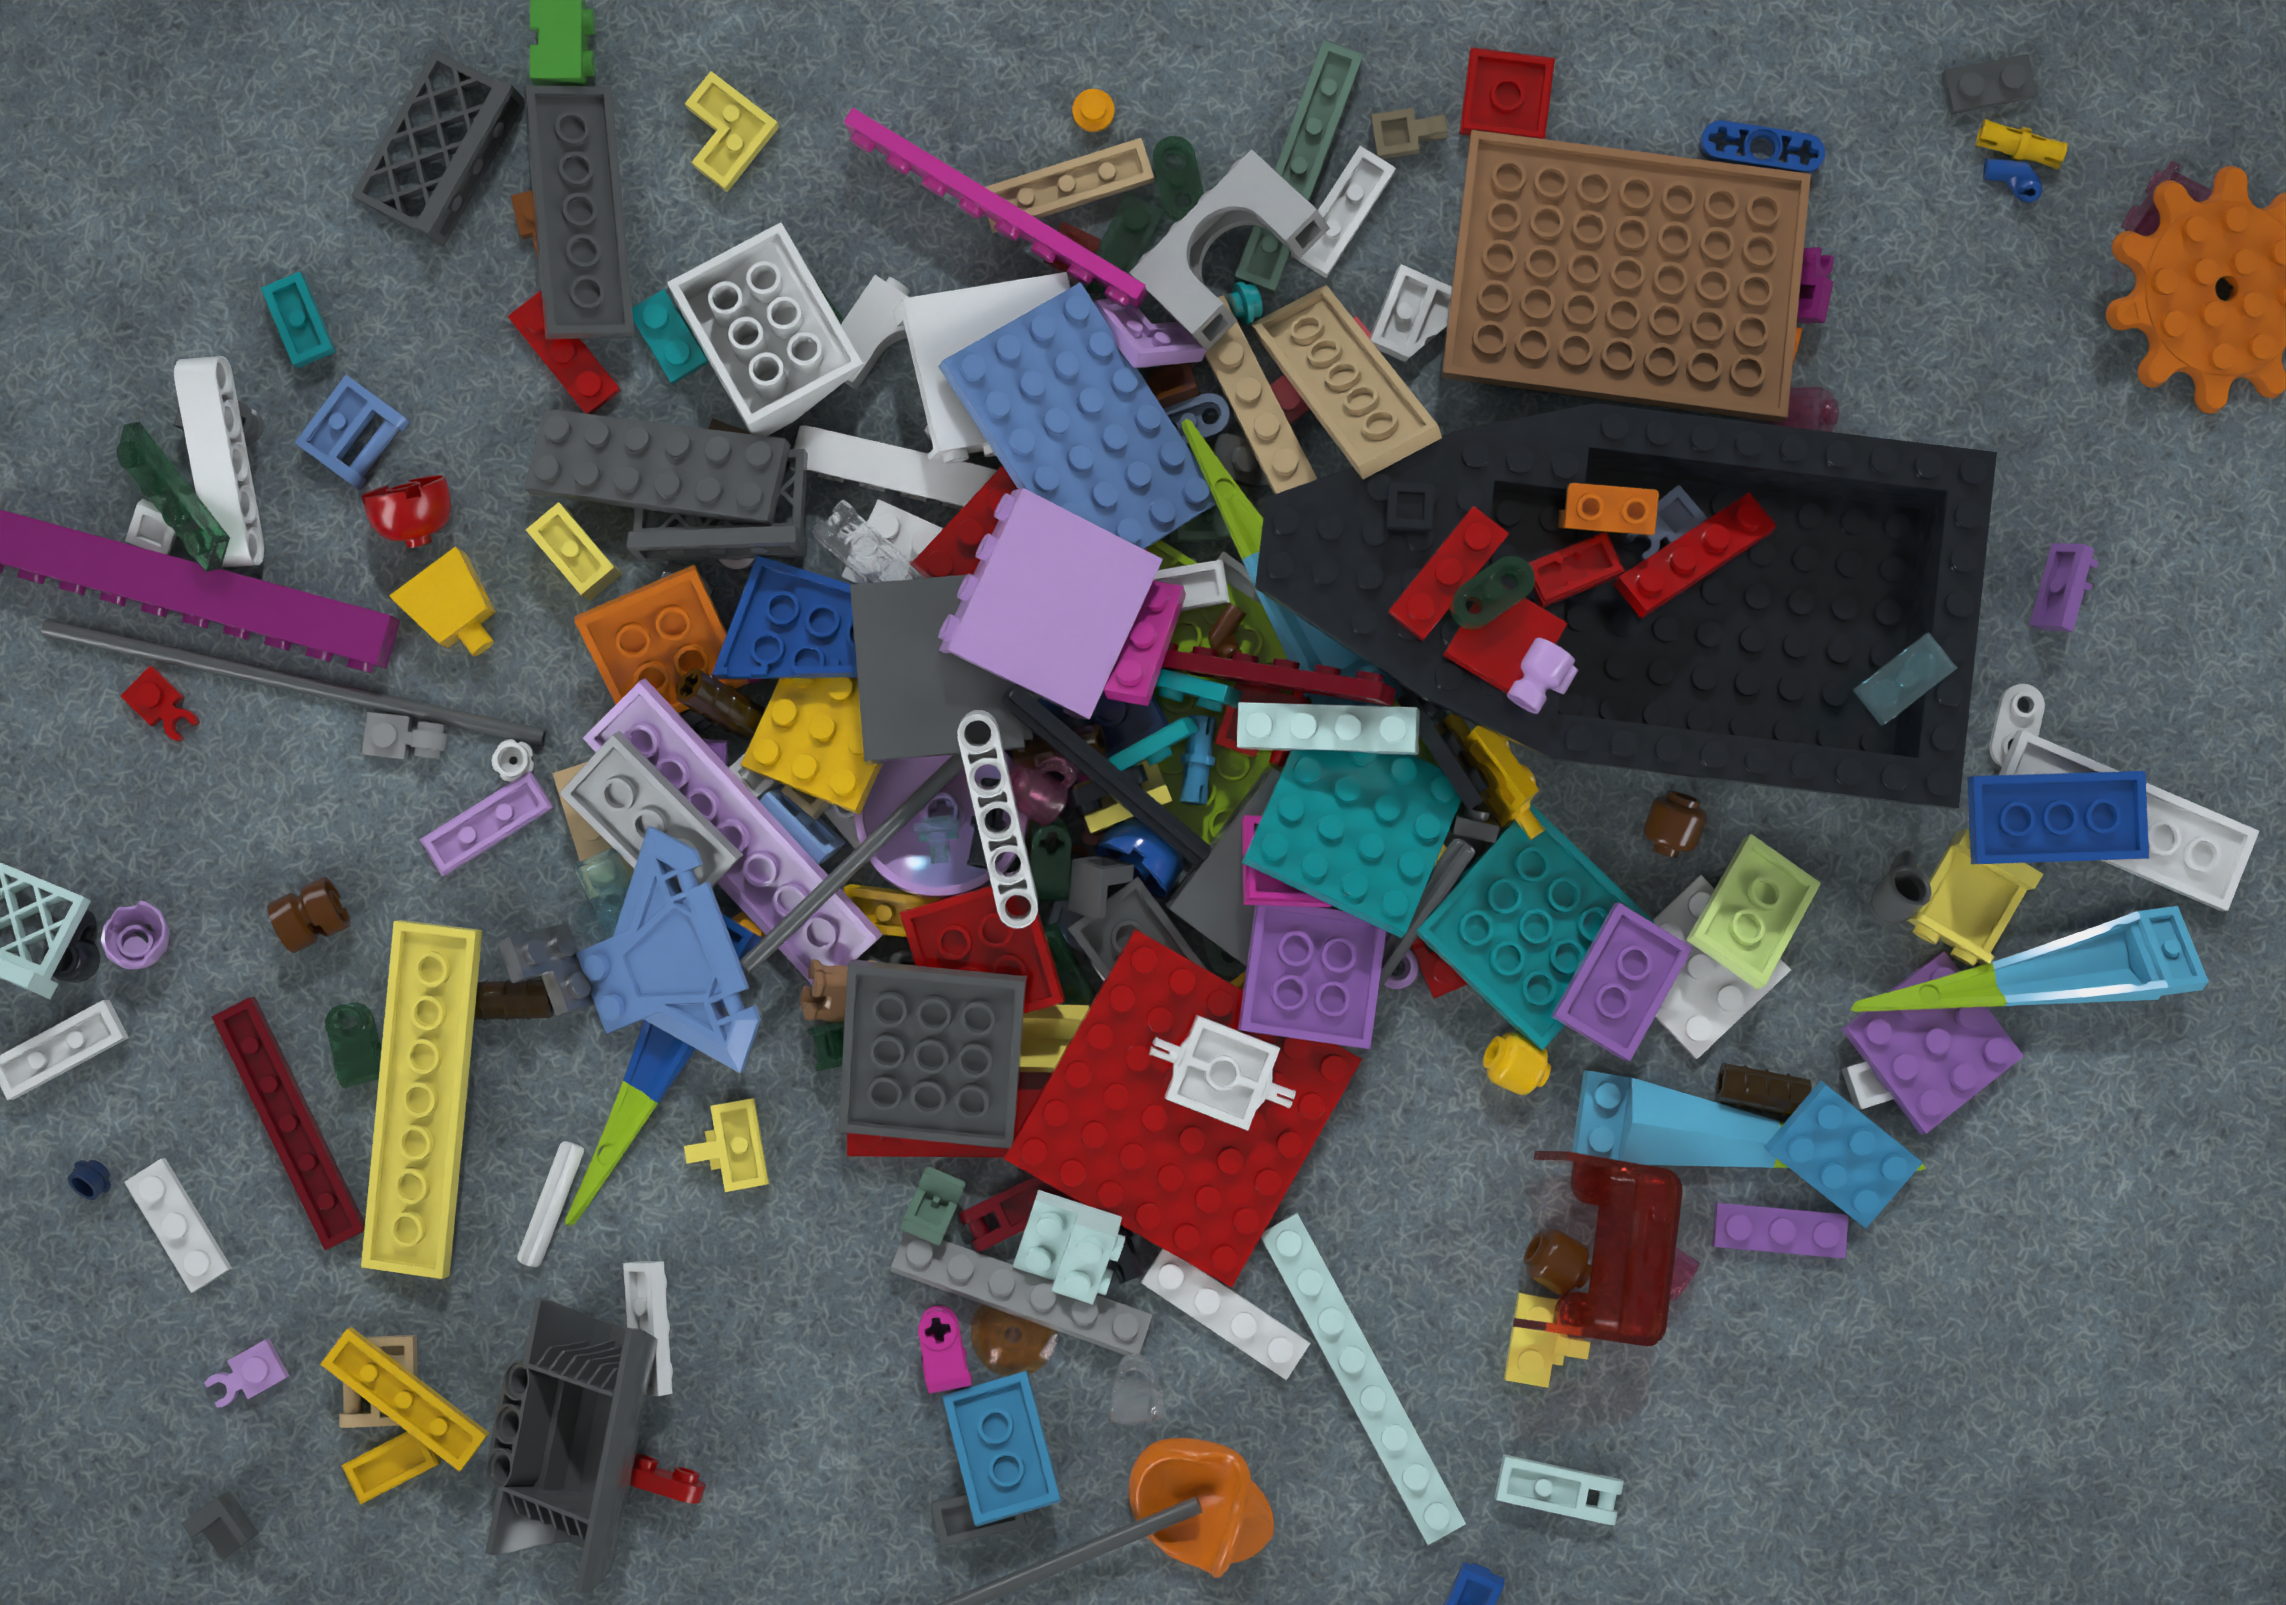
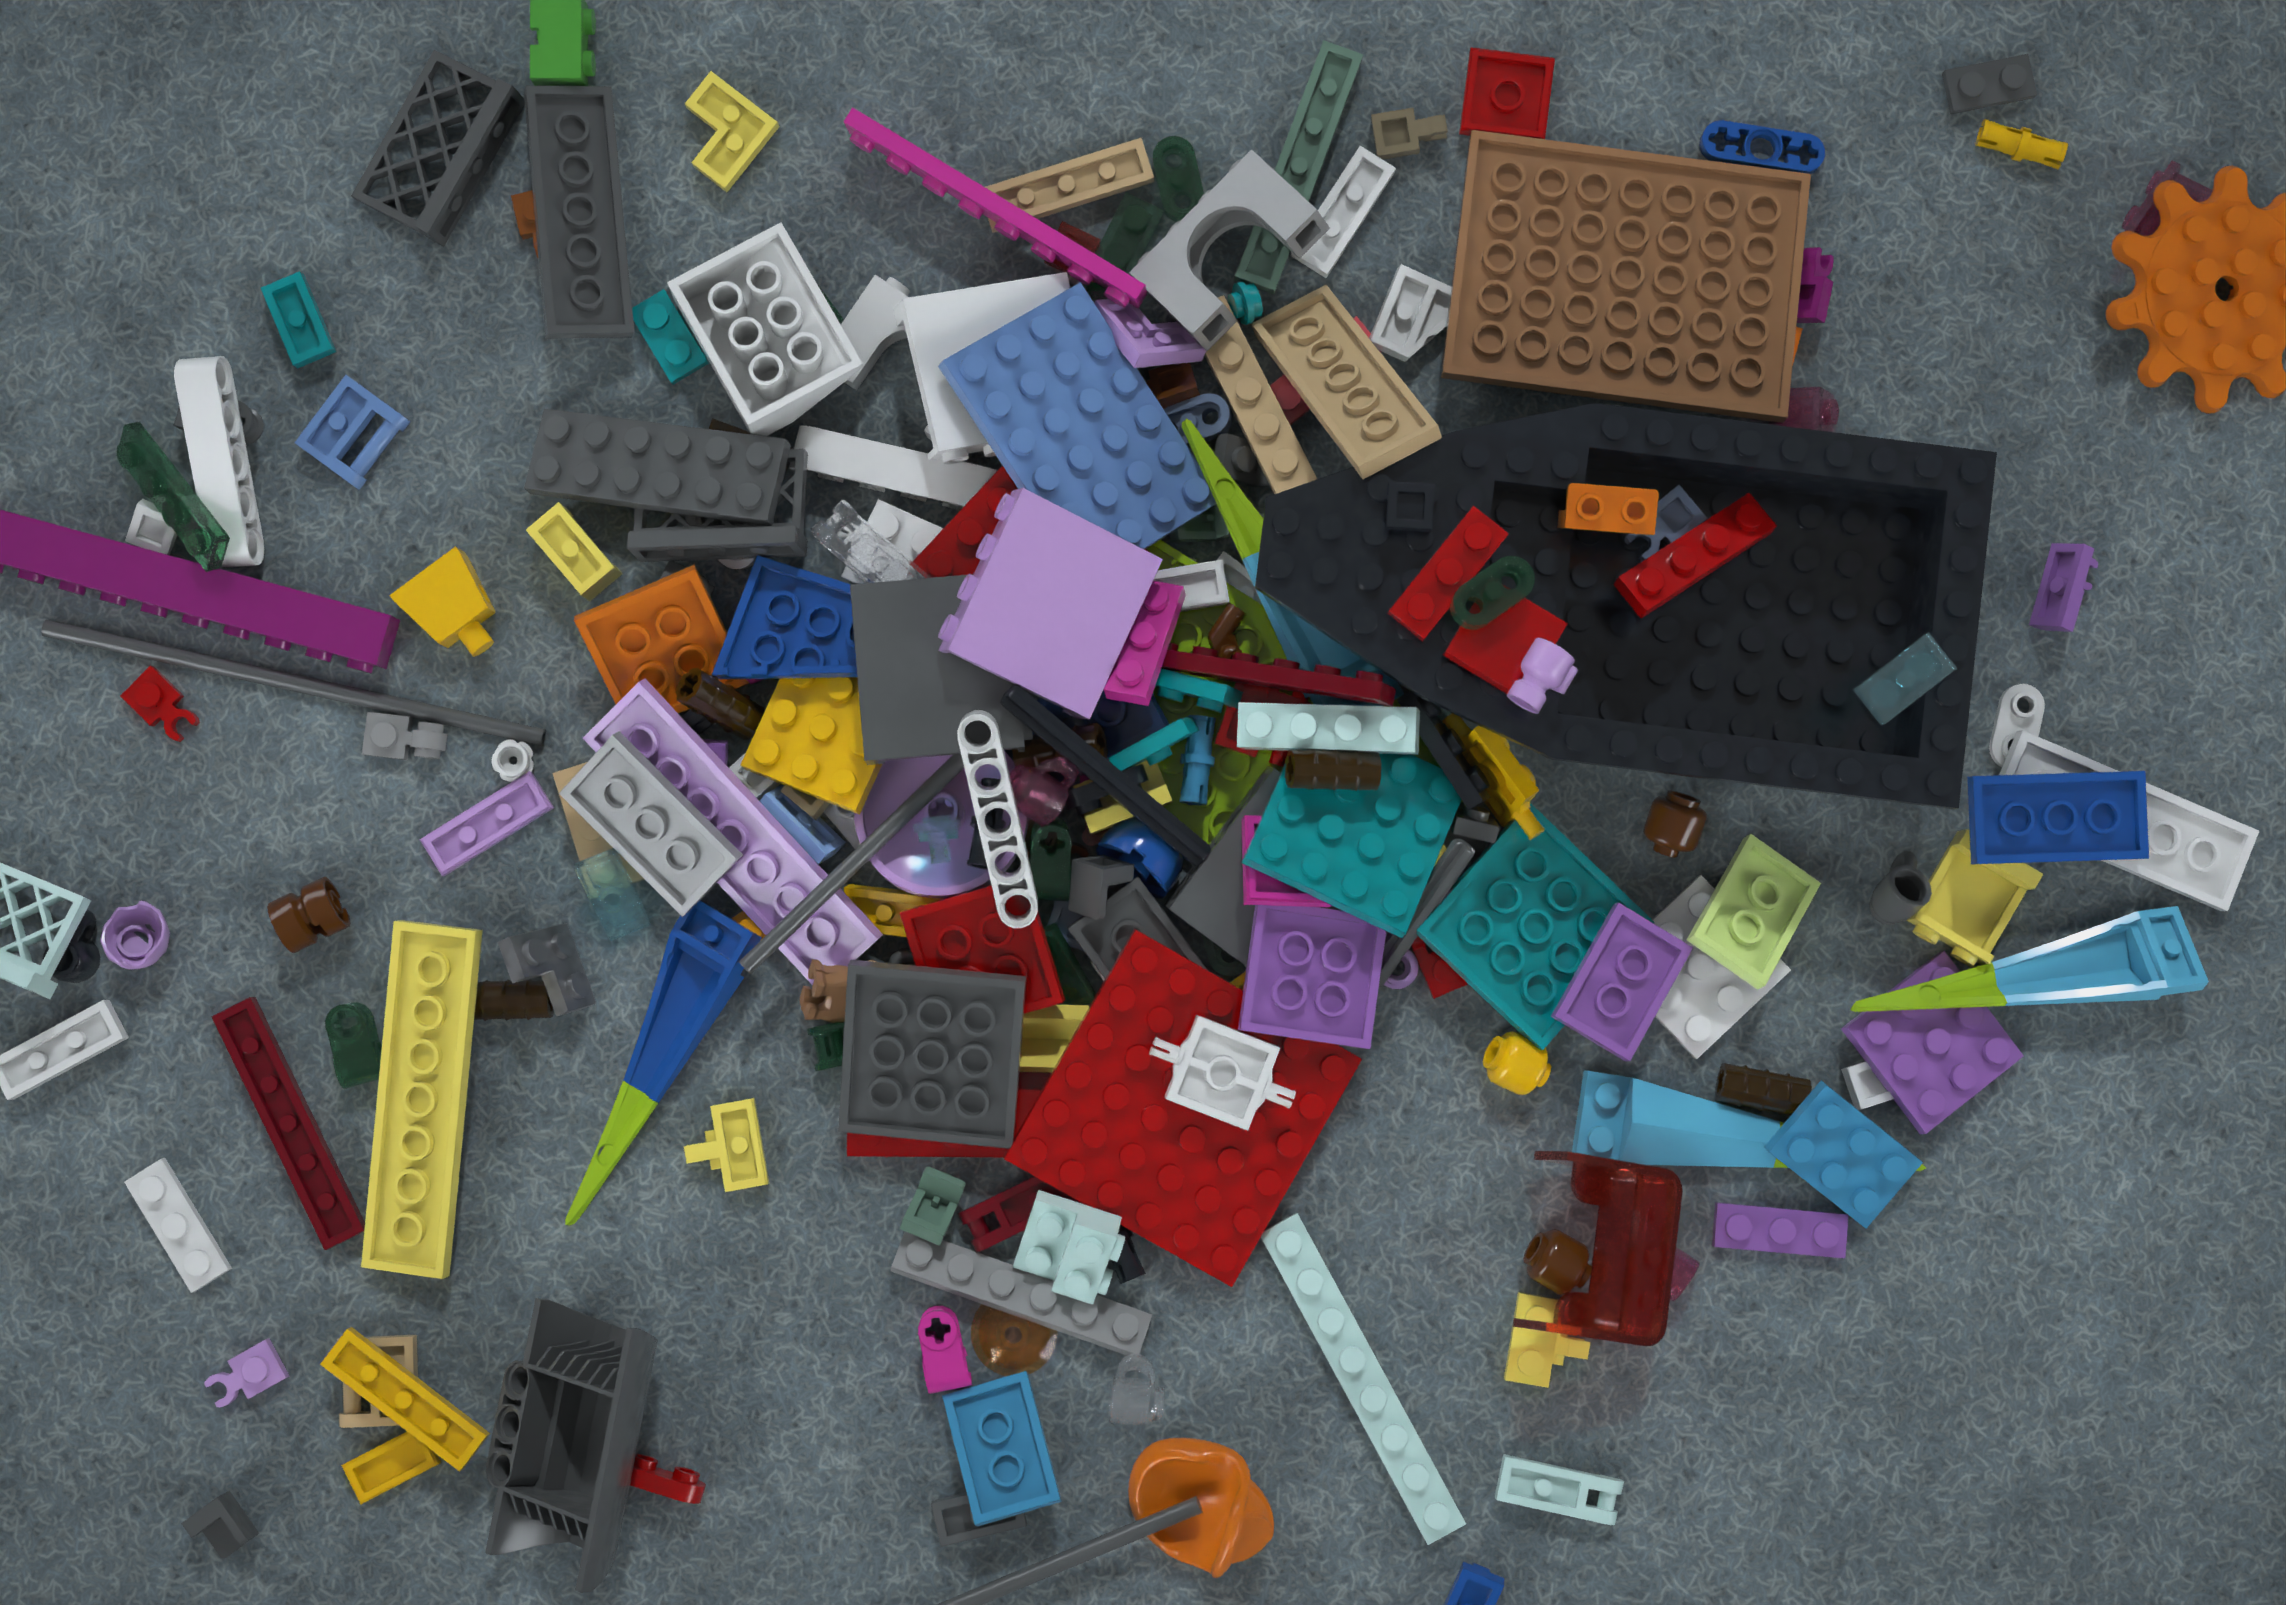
(89, 1179): dark blue plate -> none
(409, 509): red cylinder -> none
(550, 1204): white axle -> none
(566, 358): red plate -> none
(647, 1311): white plate -> none
(673, 959): medium blue plate -> none
(1093, 110): light orange plate -> none
(1226, 1313): white plate -> none
(1333, 770): none -> dark brown axle
(1575, 569): red plate -> none
(2016, 175): blue arm -> none

